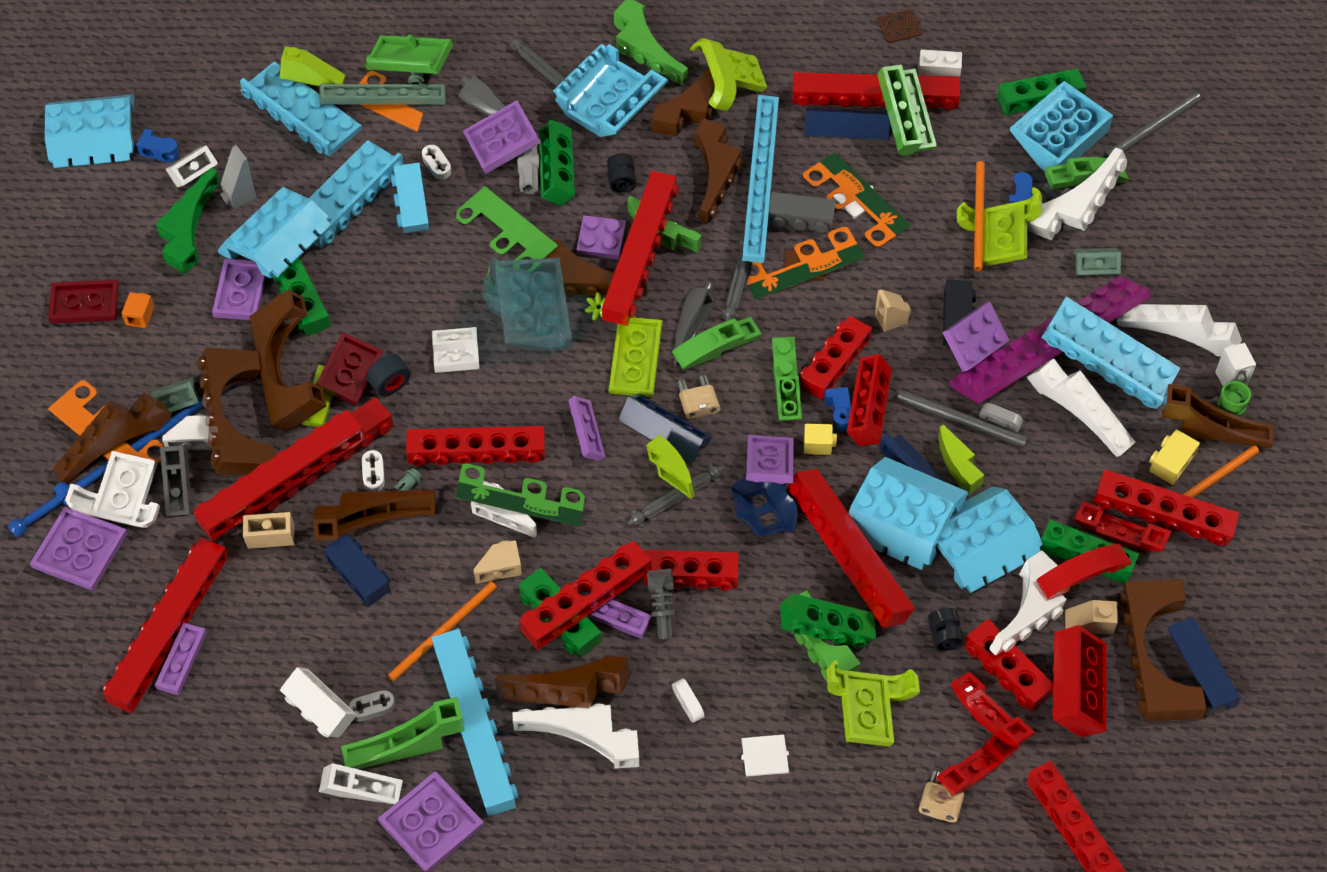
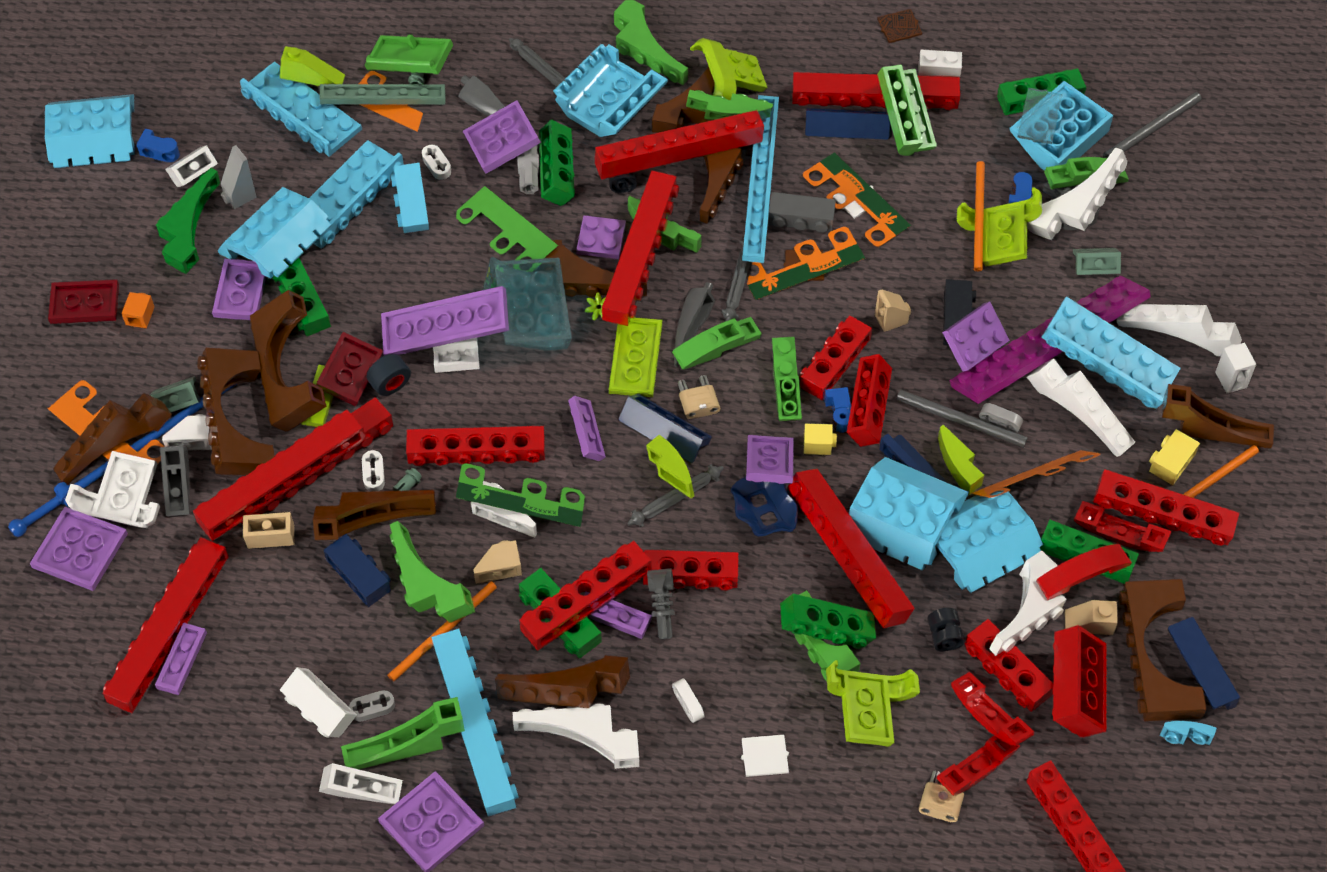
(423, 586): none -> bright green arch
(445, 321): none -> medium lavender plate
(679, 144): none -> red brick
(719, 107): none -> bright green slope
(985, 492): none -> orange piece
(1040, 116): none -> clear light blue piece
(1177, 731): none -> medium azure slope
(1234, 398): bright green wheel -> none

